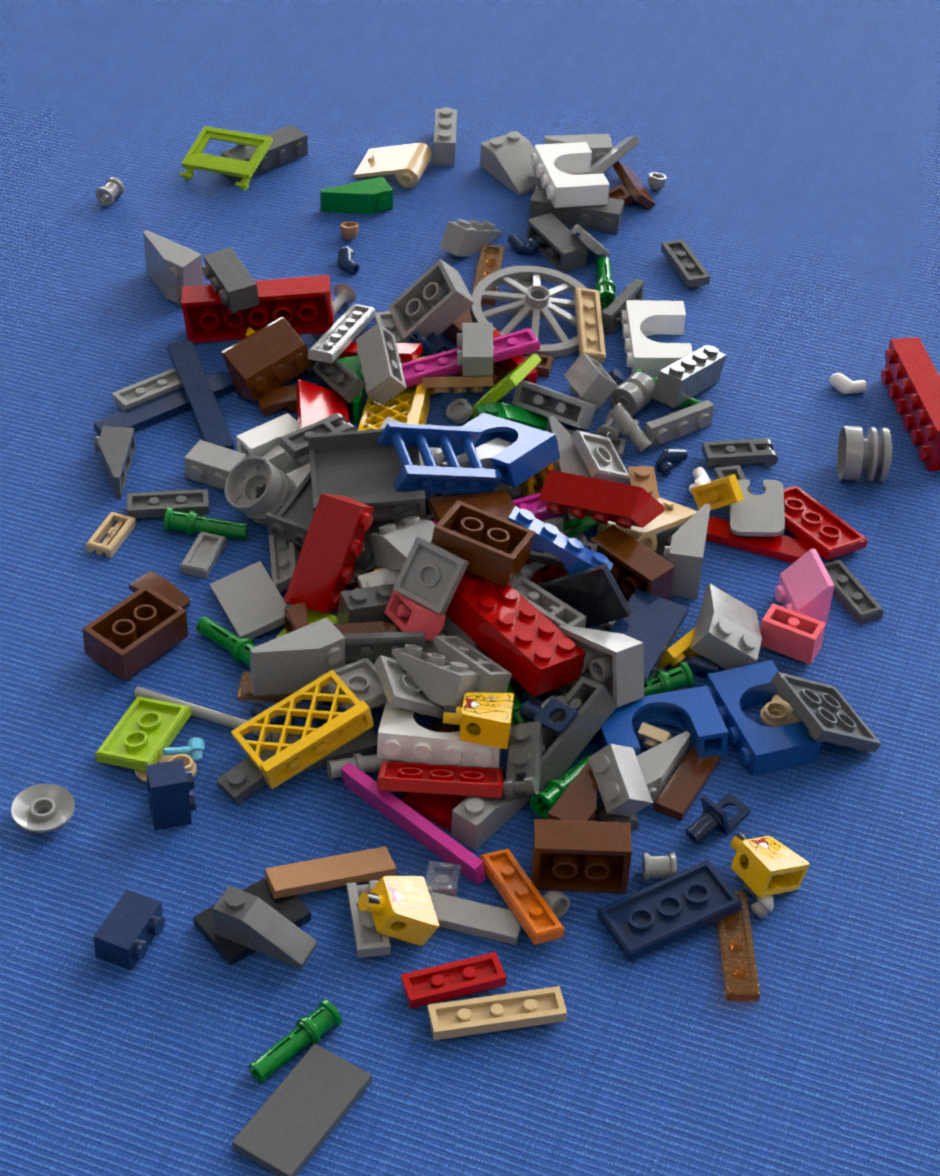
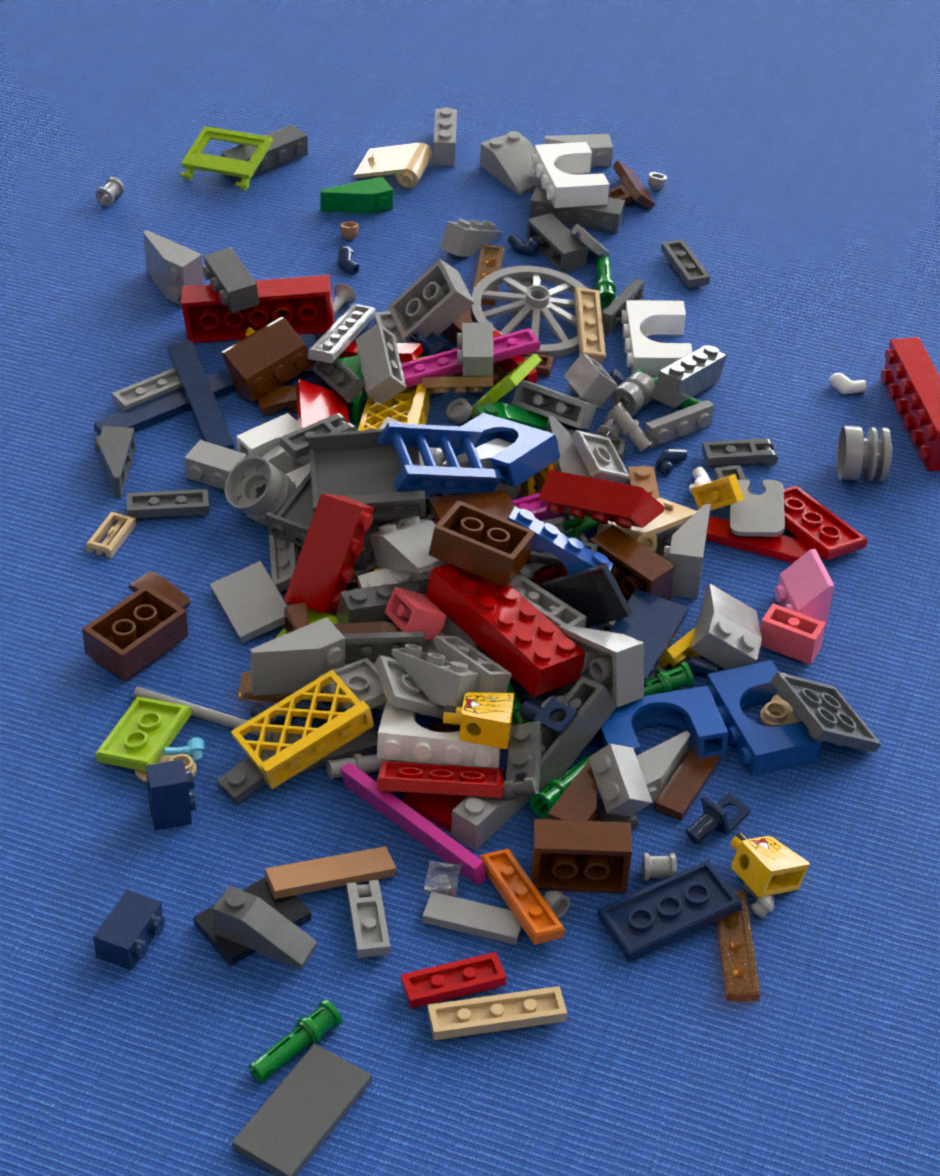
(42, 808): light grey dish -> none
(192, 524): green pin -> none
(203, 555): light grey tile -> none
(237, 647): green pin -> none
(401, 908): yellow torso -> none
(430, 575): light grey plate -> none
(614, 155): light grey tile -> none
(652, 736): tan plate -> none
(852, 594): dark grey tile -> none

